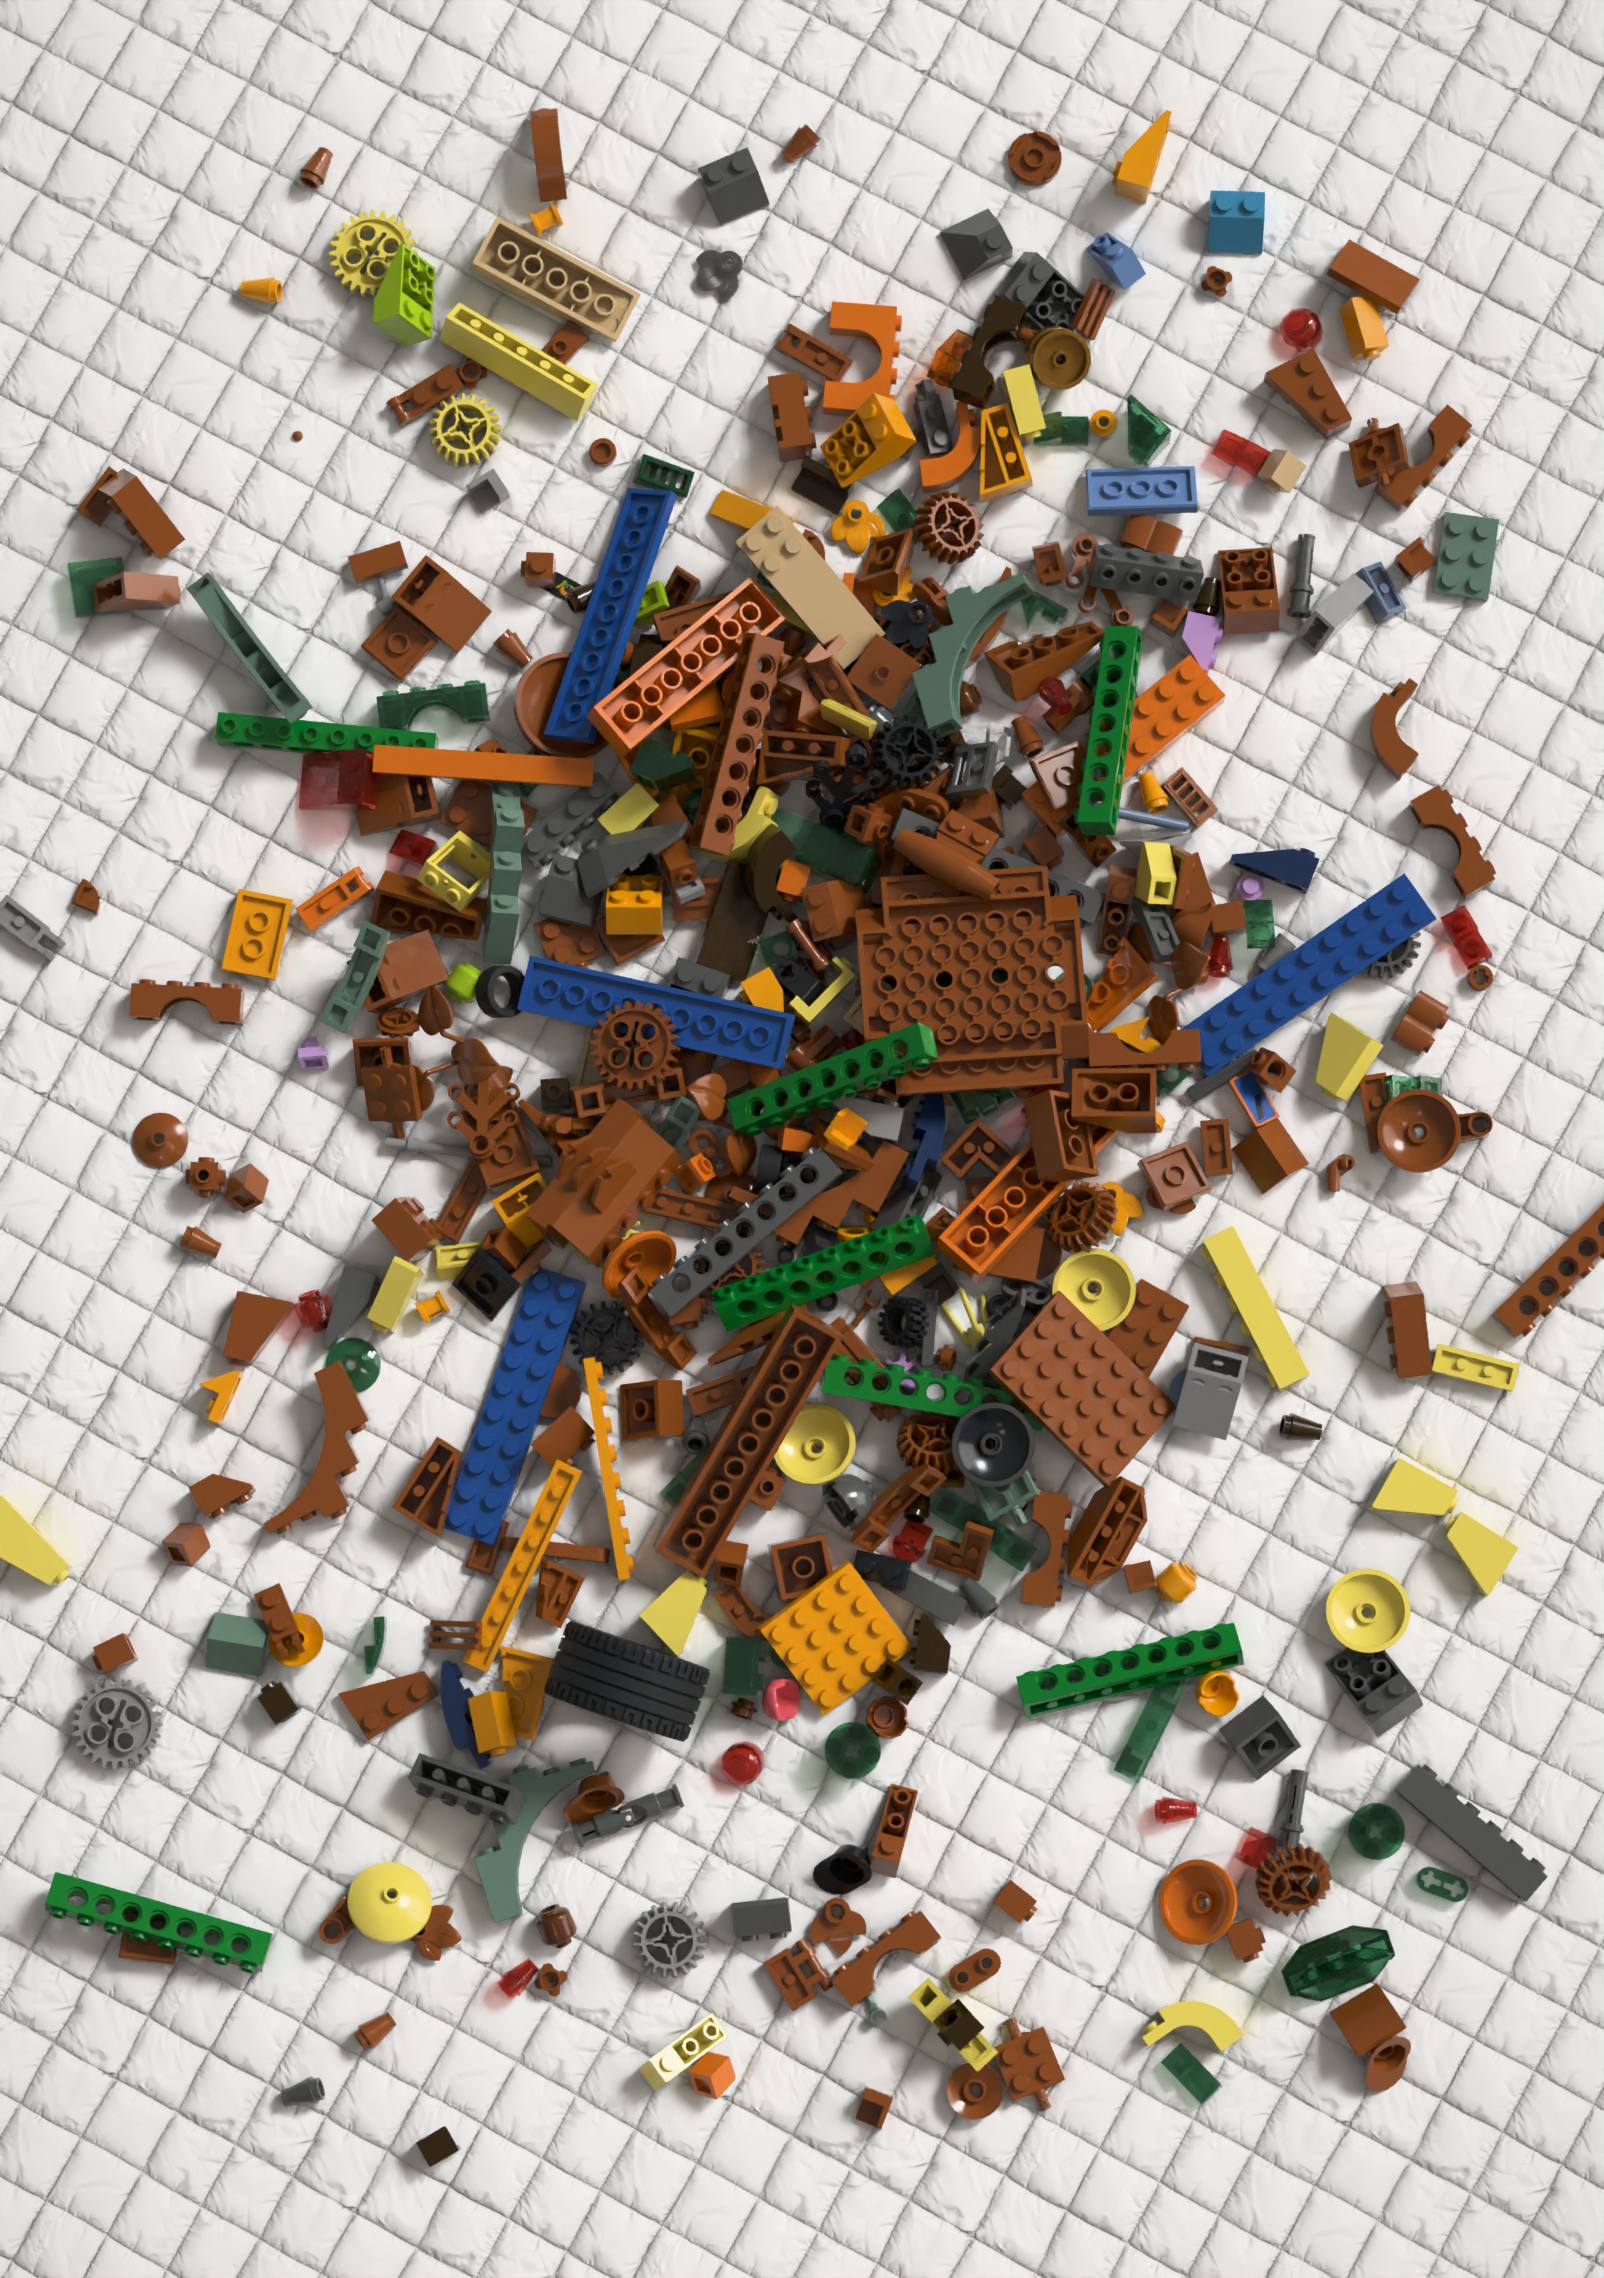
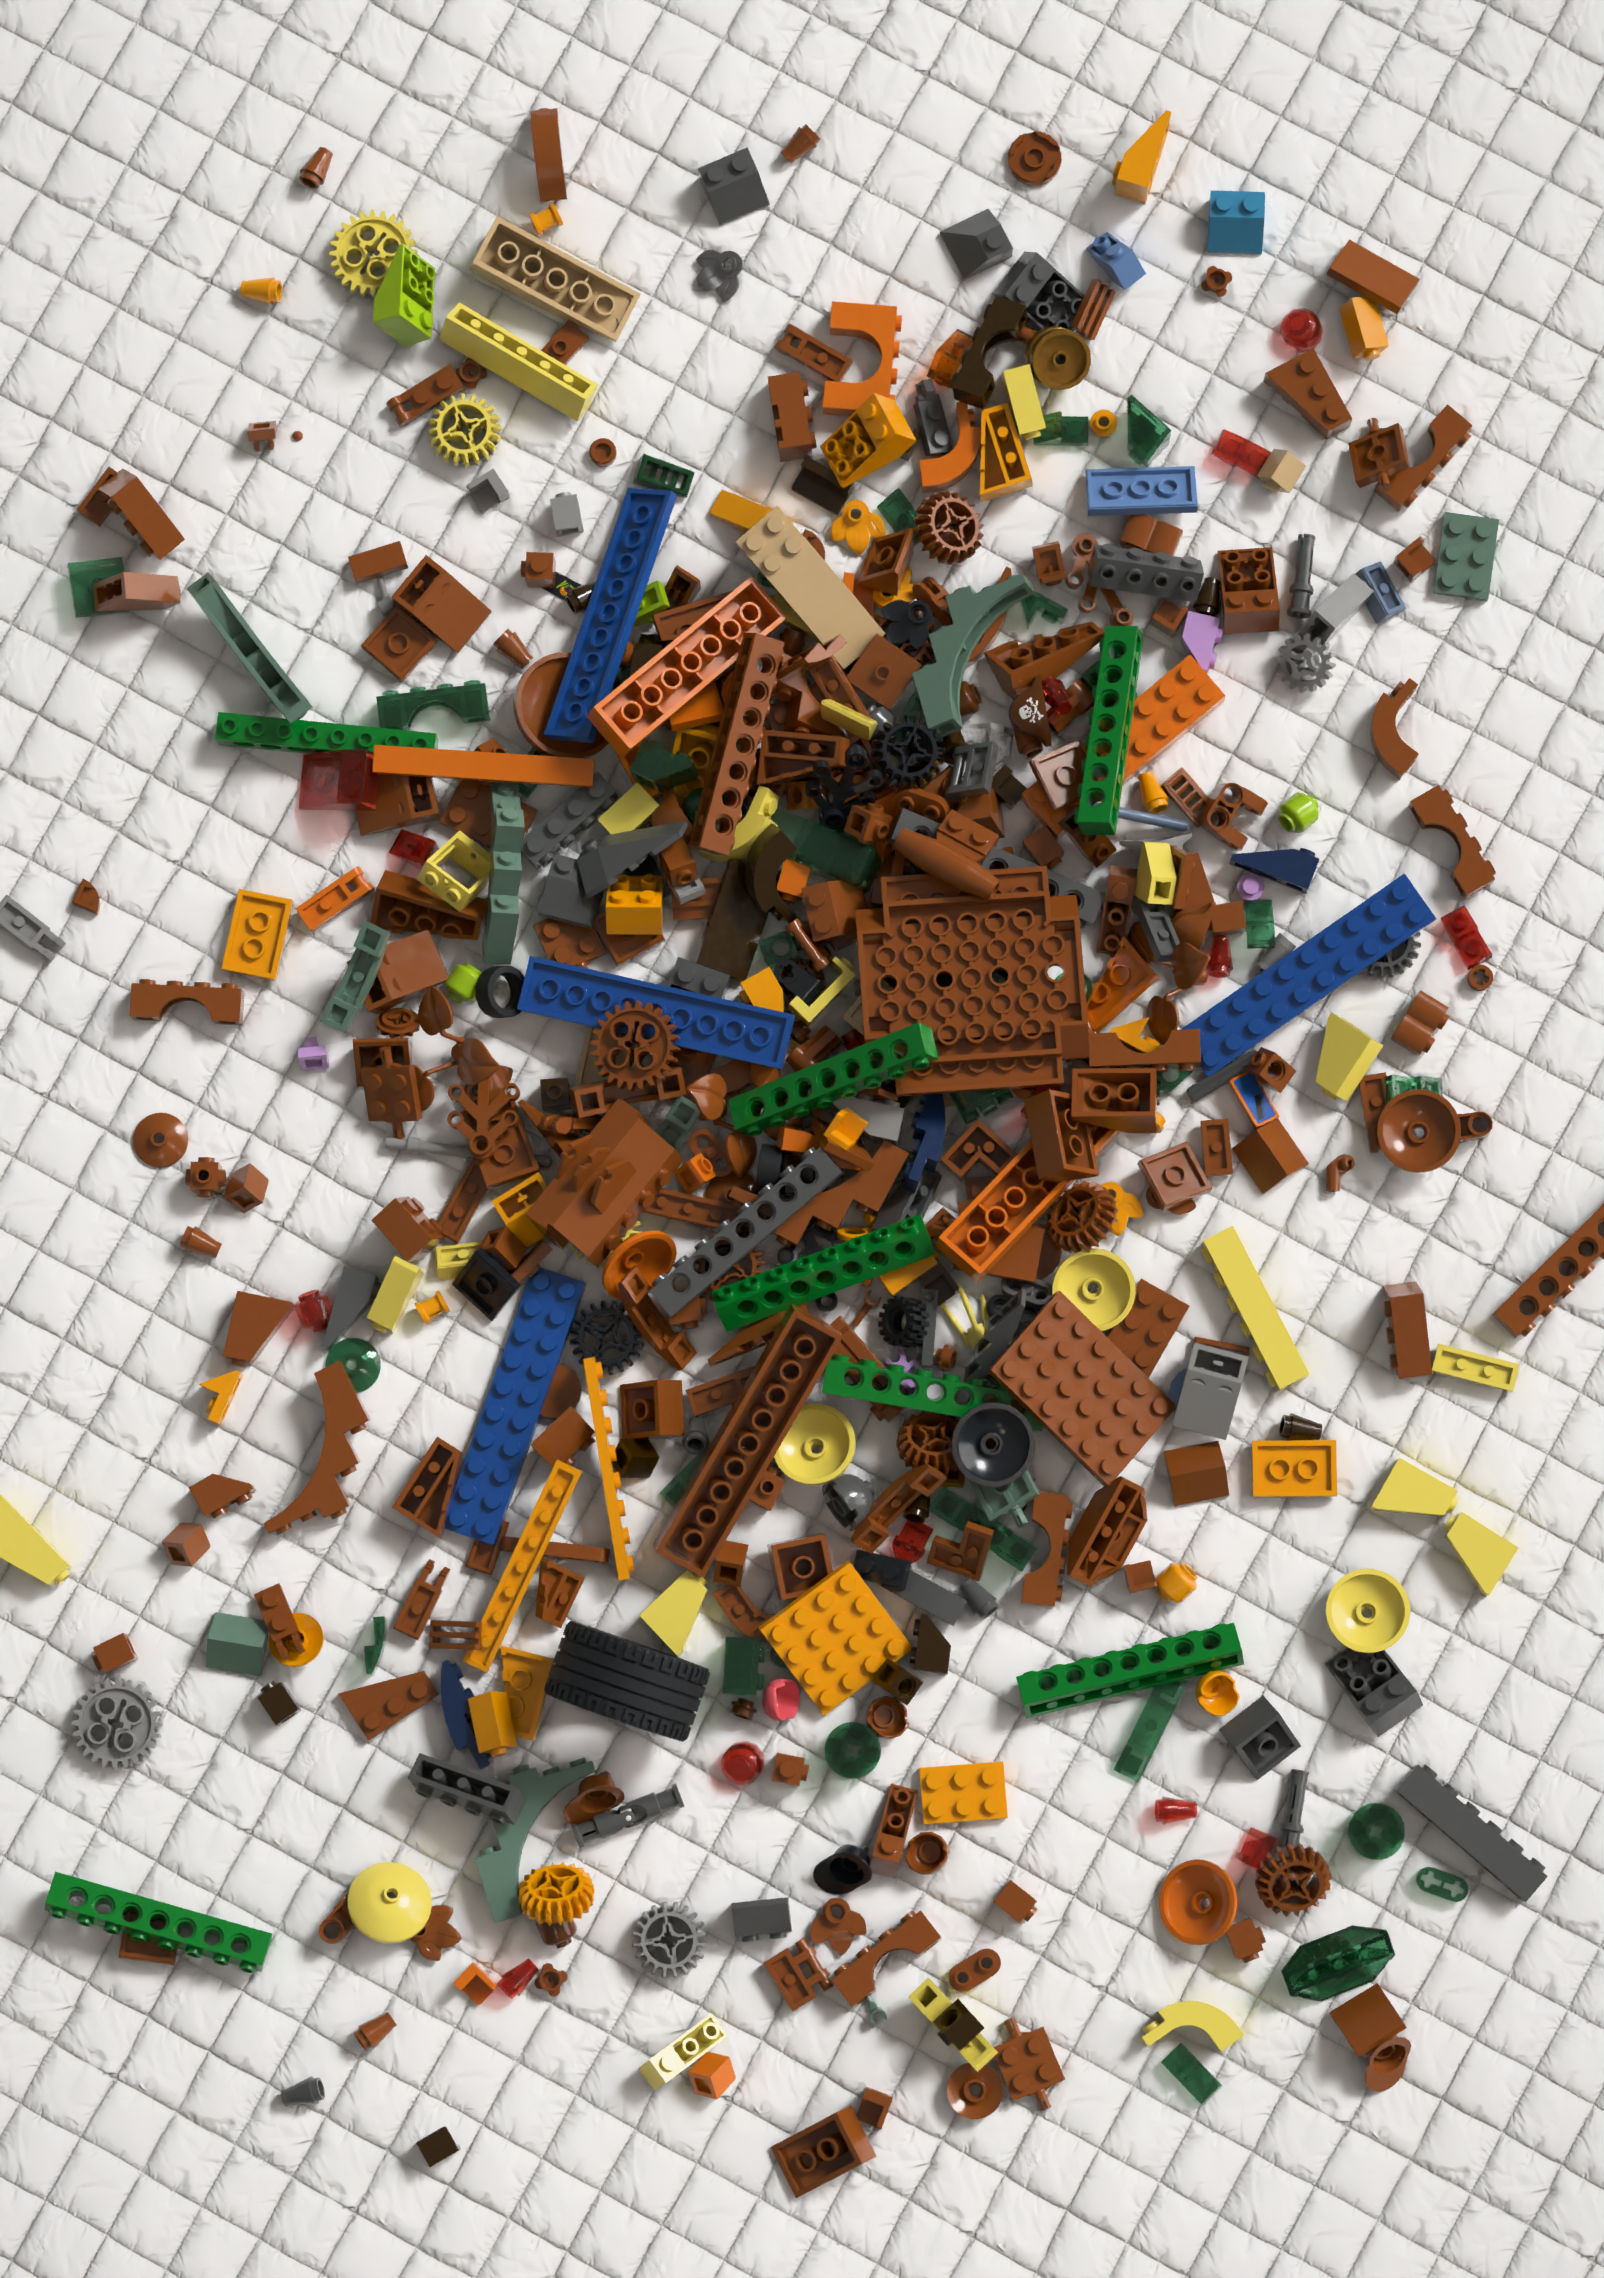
(262, 431): none -> dark orange tile
(420, 1602): none -> dark orange hinge
(475, 1983): none -> orange panel
(556, 1893): none -> light orange gear
(566, 514): none -> light grey brick
(635, 1458): none -> dark brown panel
(790, 1769): none -> dark orange brick
(797, 797): none -> dark orange brick
(823, 2151): none -> dark orange slope
(927, 1853): none -> dark orange hair
(963, 1792): none -> light orange plate
(1029, 712): none -> reddish brown hat
(1196, 1473): none -> dark orange slope
(1226, 812): none -> dark orange piece
(1294, 1468): none -> light orange plate
(1298, 812): none -> lime head
(1315, 667): none -> light grey gear

